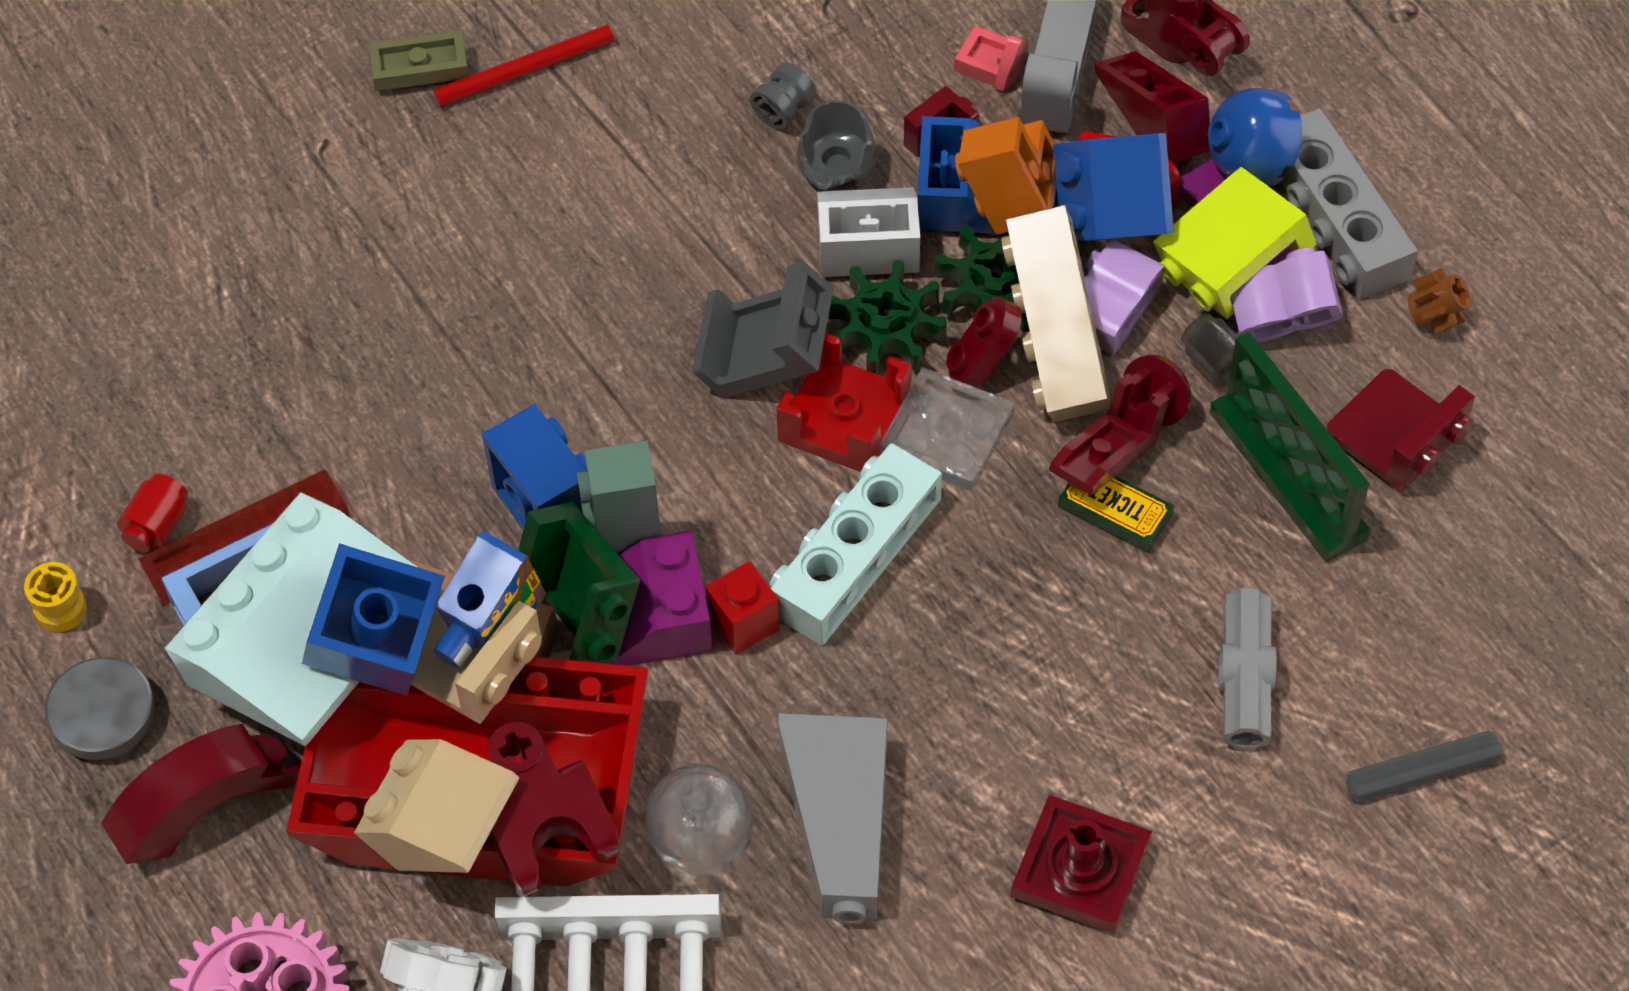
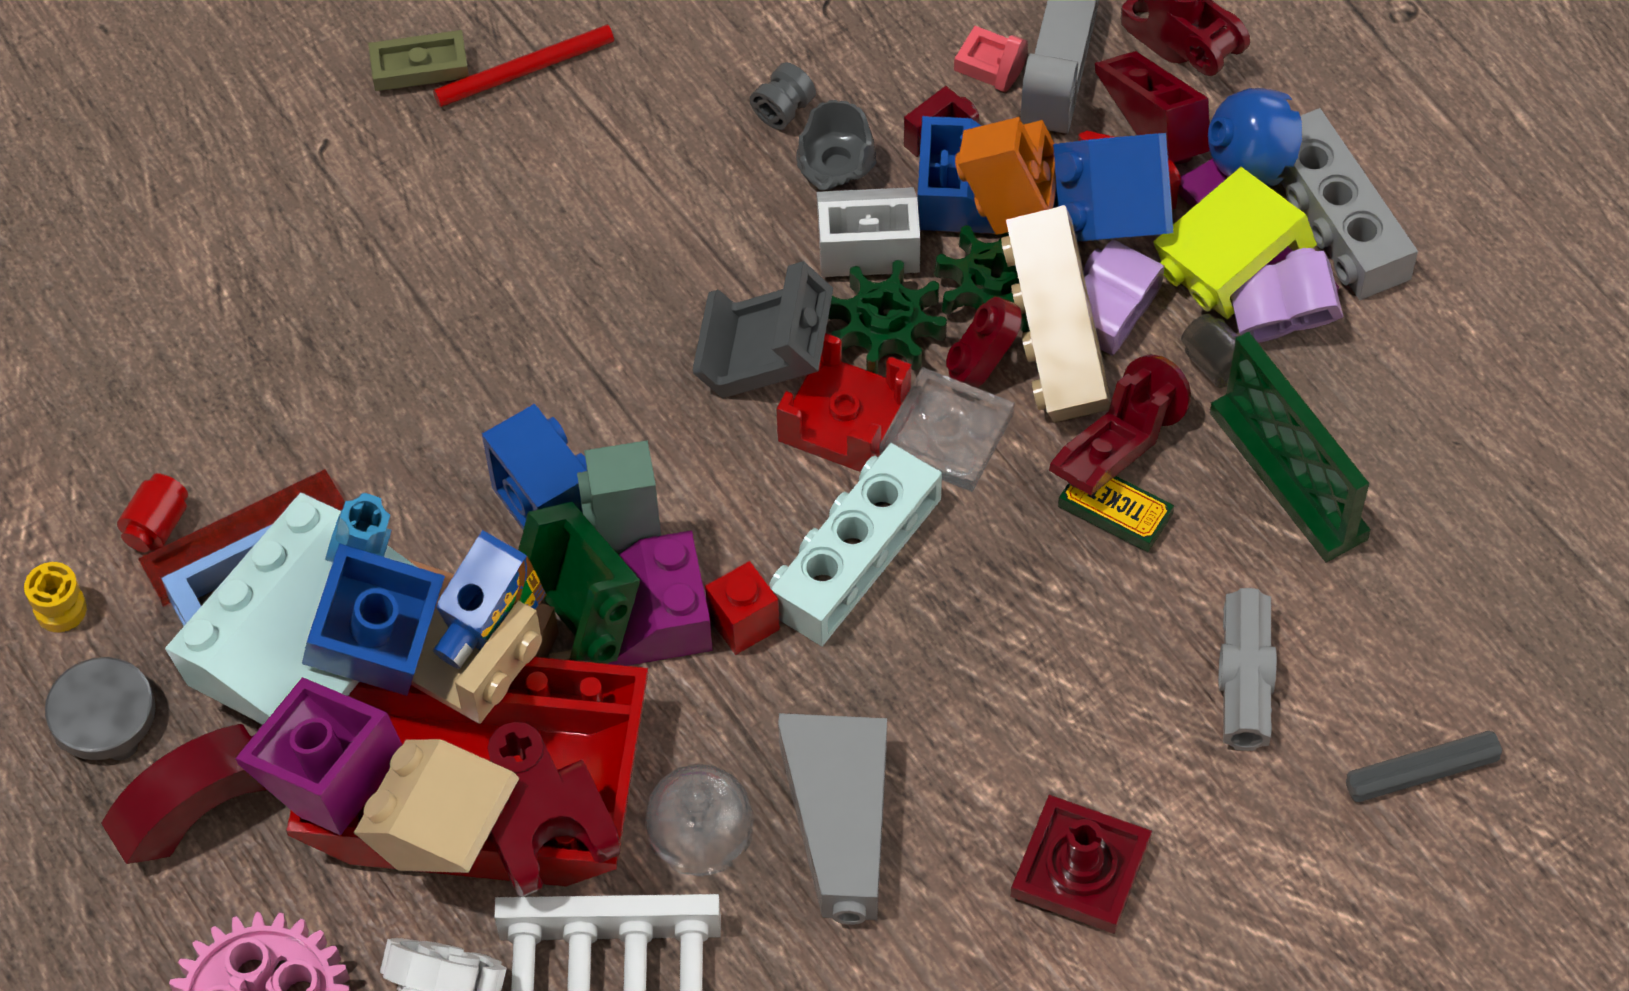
(322, 754): none -> magenta slope
(361, 526): none -> dark azure piece
(1400, 427): dark red bracket -> none
(1439, 300): dark orange gear -> none

